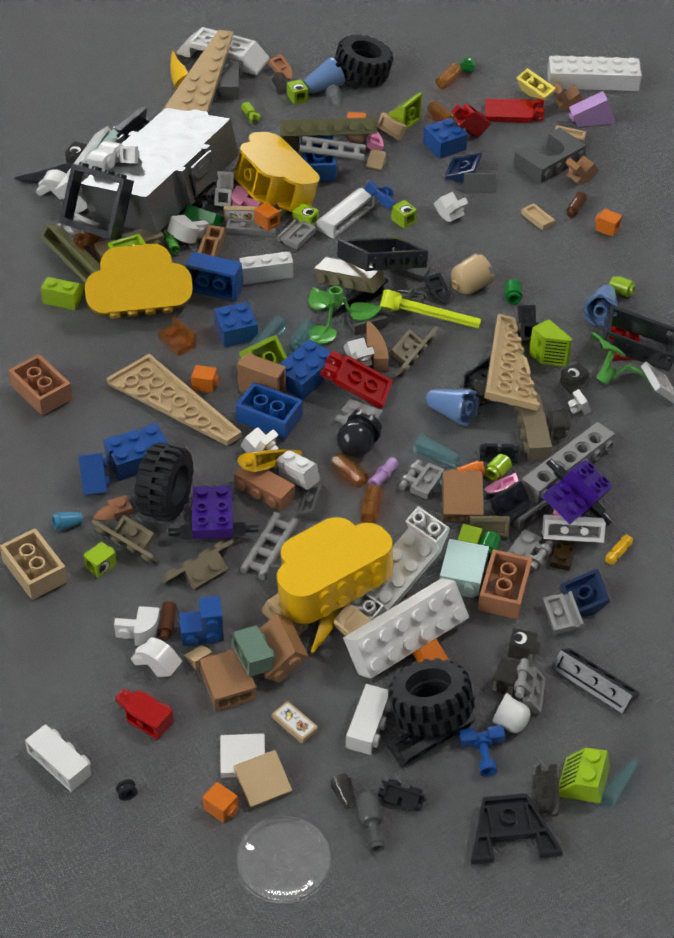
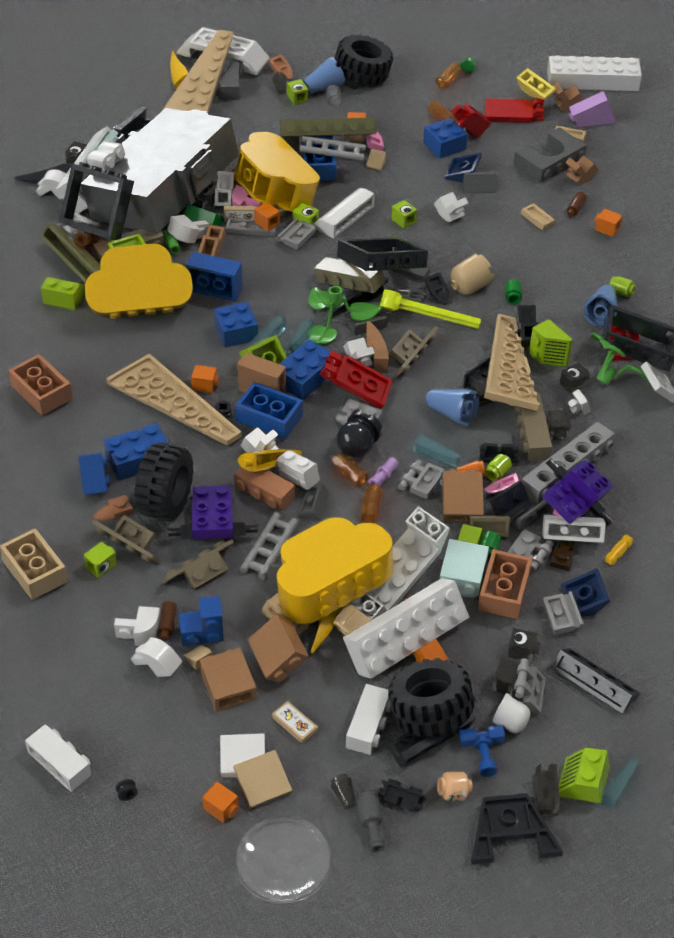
(65, 520): dark azure cone -> none
(129, 154): white tile -> none
(146, 712): red hinge -> none
(178, 337): clear orange bracket -> none
(224, 405): none -> black bush
(250, 112): lime bar -> none
(253, 650): sand green brick -> none
(267, 267): white brick -> none
(382, 194): blue bar -> none
(391, 126): tan tile -> none
(409, 111): lime slope -> none
(454, 786): none -> light nougat head

